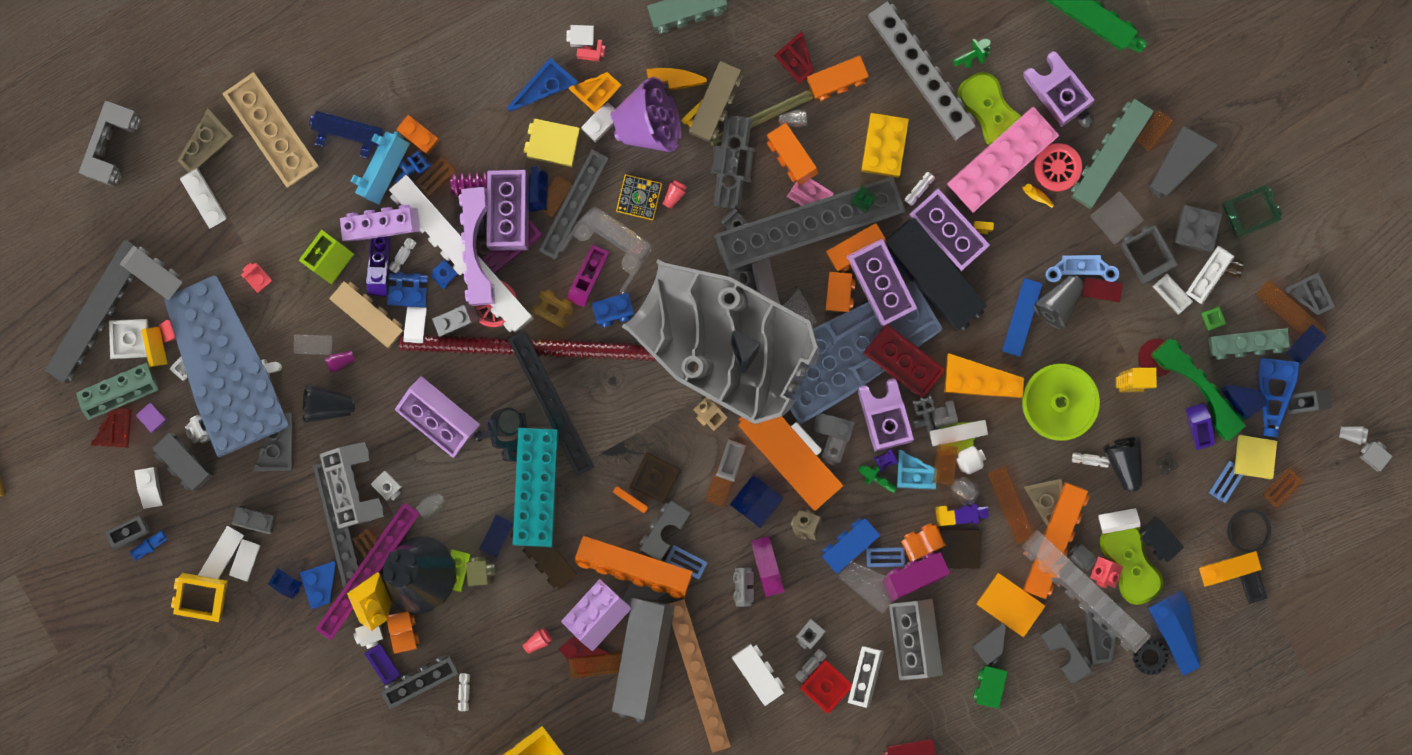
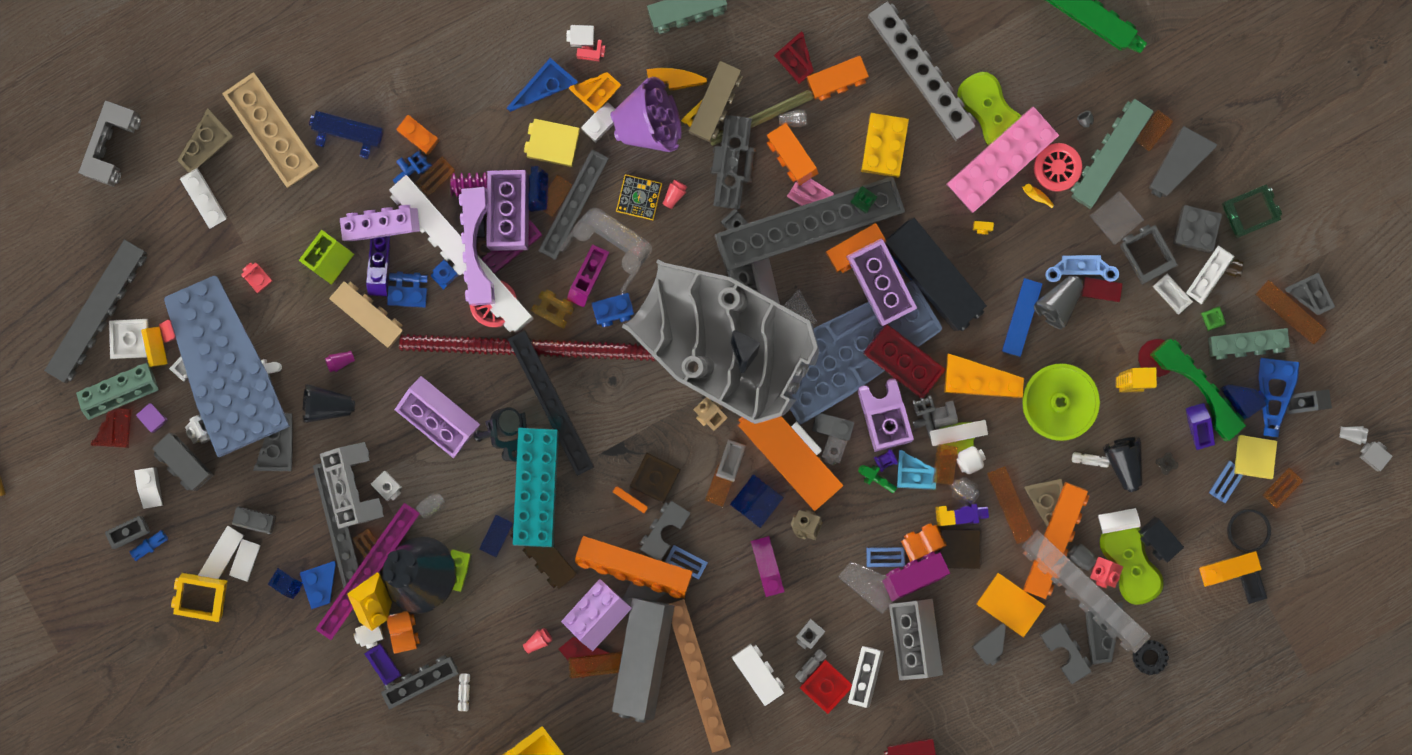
(151, 272): light grey brick -> none
(313, 344): clear tile -> none
(382, 166): medium azure brick -> none
(402, 255): white axle -> none
(415, 324): white tile -> none
(456, 319): brick -> none
(479, 571): olive brick -> none
(742, 578): light grey hinge -> none
(839, 292): orange brick -> none
(849, 545): blue brick -> none
(918, 190): white axle -> none
(949, 230): lavender brick -> none
(979, 50): green arm -> none
(990, 686): green brick -> none
(1056, 85): lavender brick -> none
(1176, 626): blue wedge -> none
(1306, 344): clear blue tile -> none

